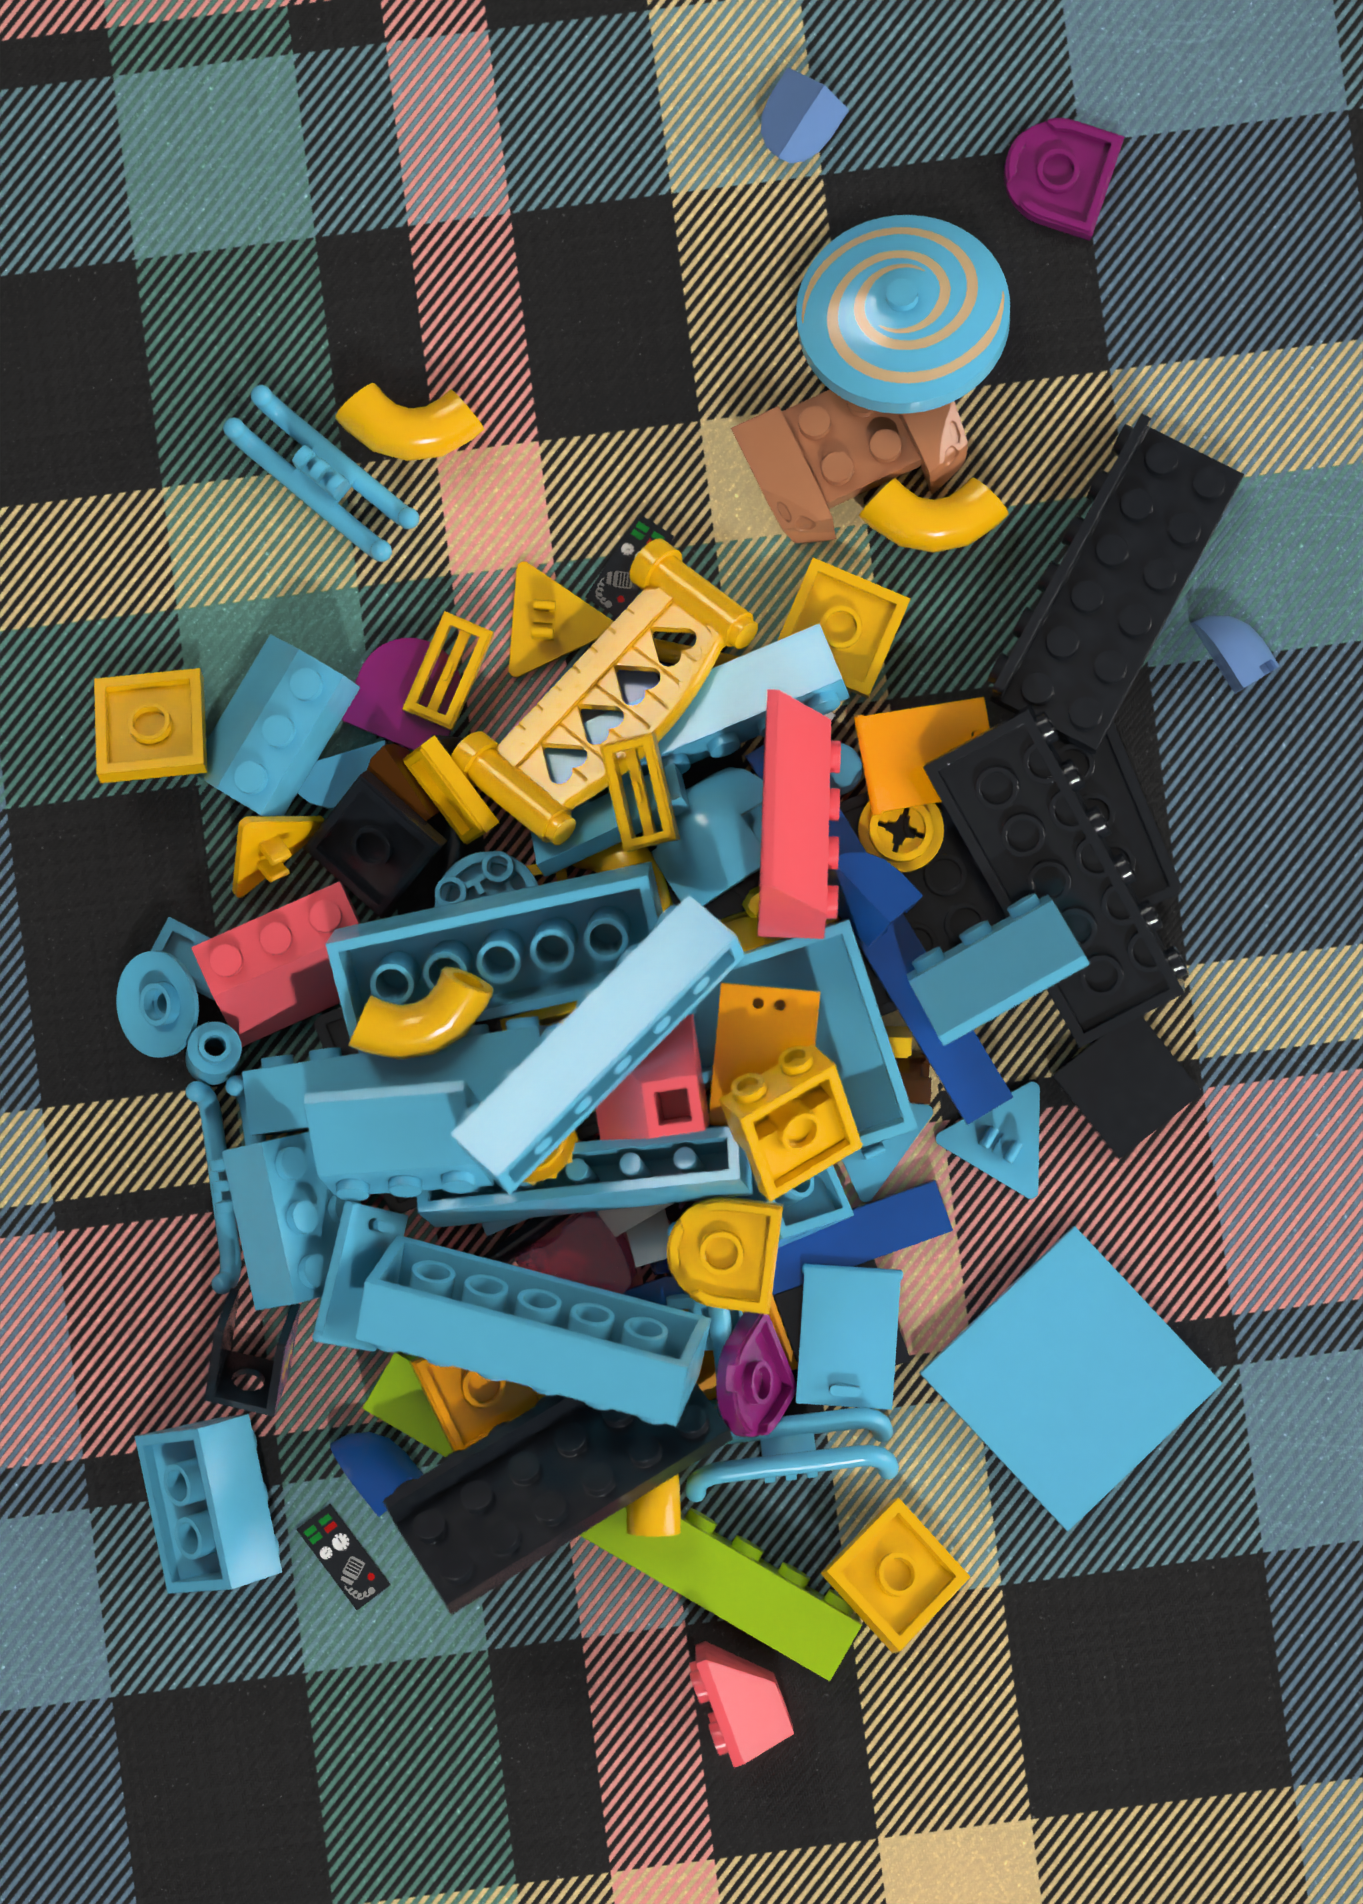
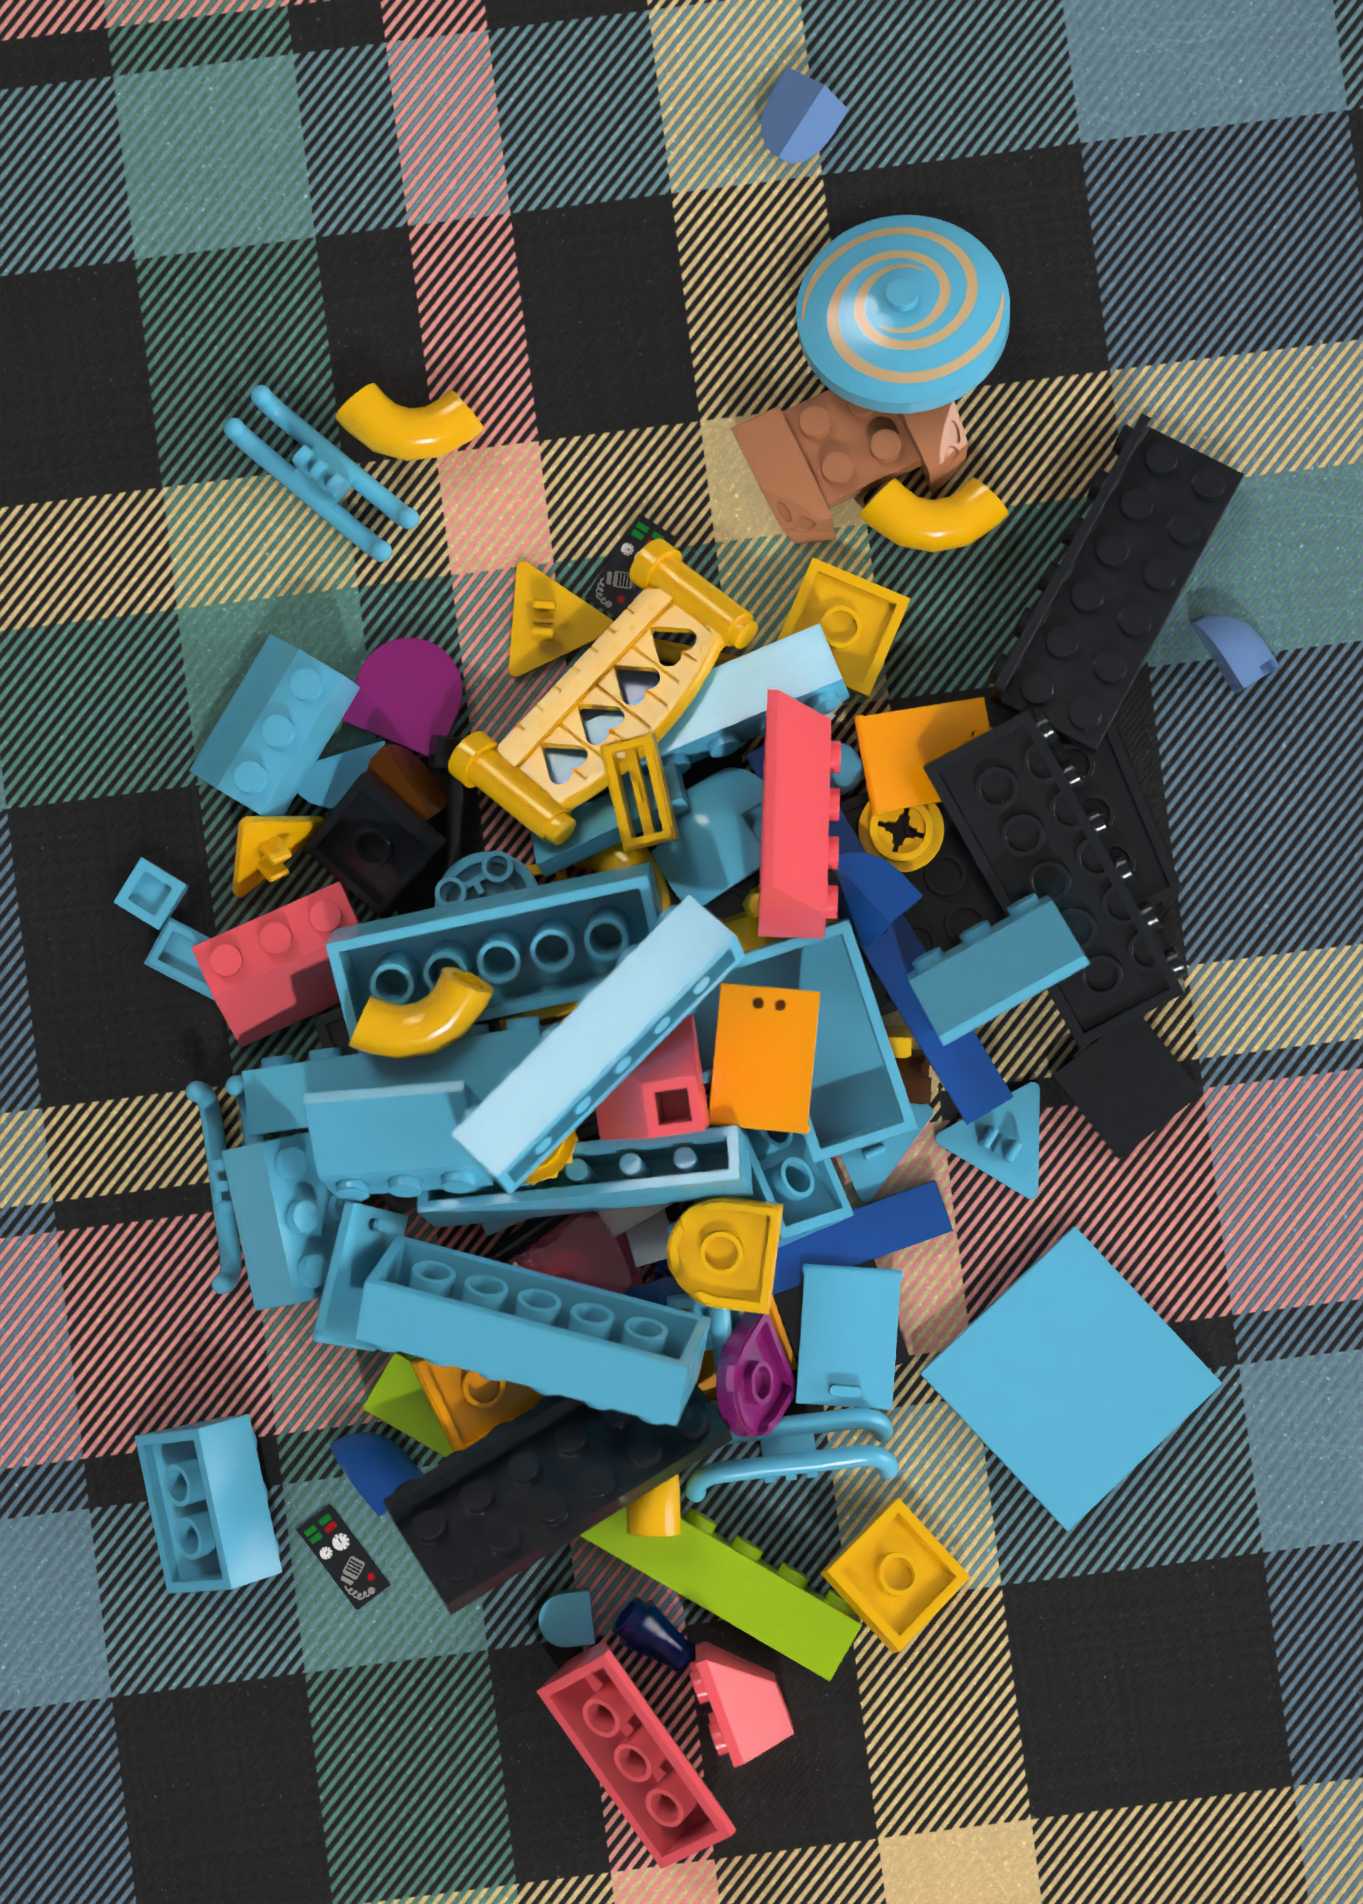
(150, 725): yellow plate -> none
(151, 893): none -> medium azure tile
(157, 1004): medium azure dish -> none
(208, 1068): medium azure brick -> none
(229, 1364): black piece -> none
(431, 712): yellow tile -> none
(450, 790): yellow tile -> none
(568, 1618): none -> medium azure tile
(634, 1756): none -> coral slope
(650, 1633): none -> clear blue cone
(791, 1120): yellow plate -> none
(1061, 174): magenta tile -> none

